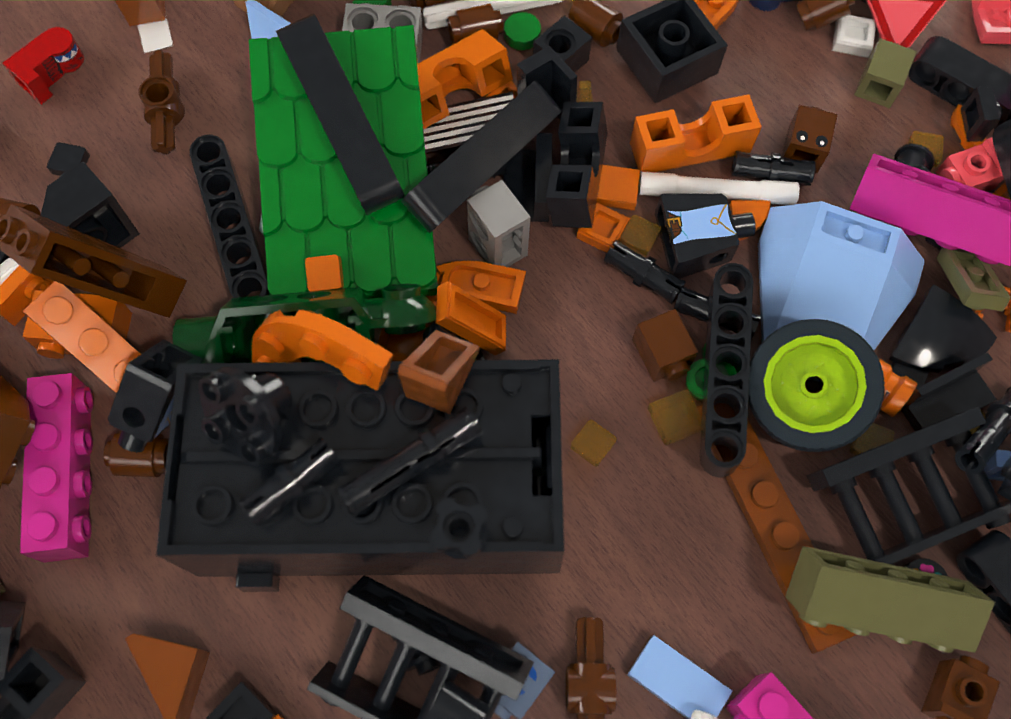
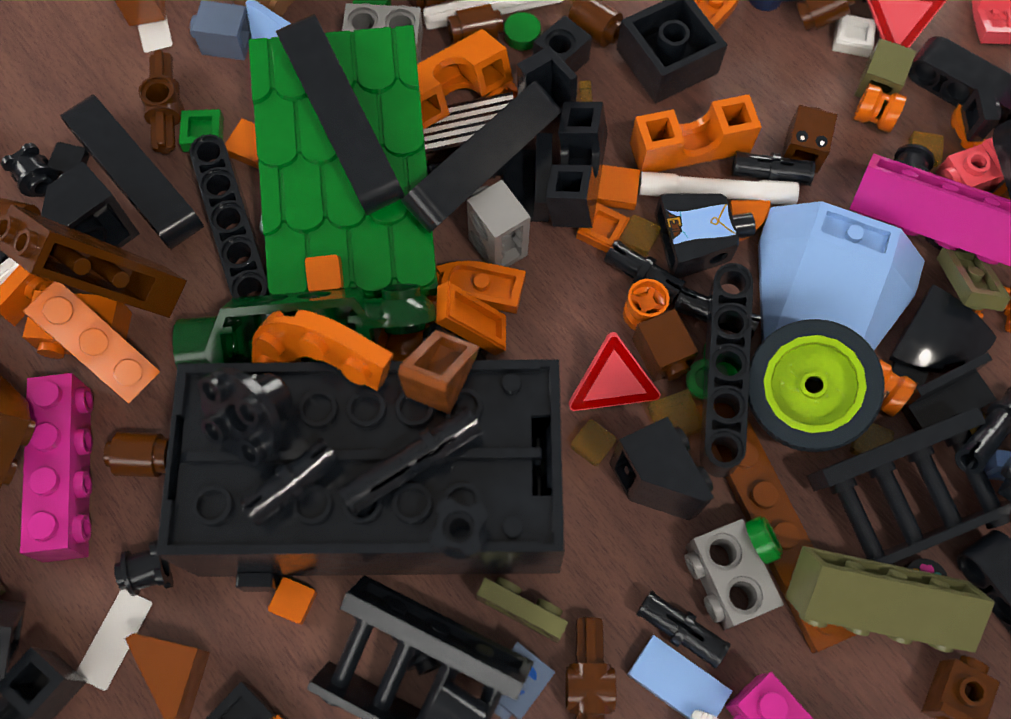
(30, 170): none -> black brick
(44, 62): red leg -> none
(109, 643): none -> white sticker
(132, 171): none -> black beam
(142, 570): none -> black brick
(147, 395): black torso -> none
(198, 123): none -> green plate
(221, 30): none -> sand blue brick
(242, 143): none -> orange tile
(292, 601): none -> orange piece
(539, 617): none -> olive plate
(613, 379): none -> piece
(648, 296): none -> orange wheel
(660, 472): none -> black slope
(683, 629): none -> black pin
(743, 571): none -> light grey brick
(764, 539): none -> green tile
(871, 104): none -> orange wheel

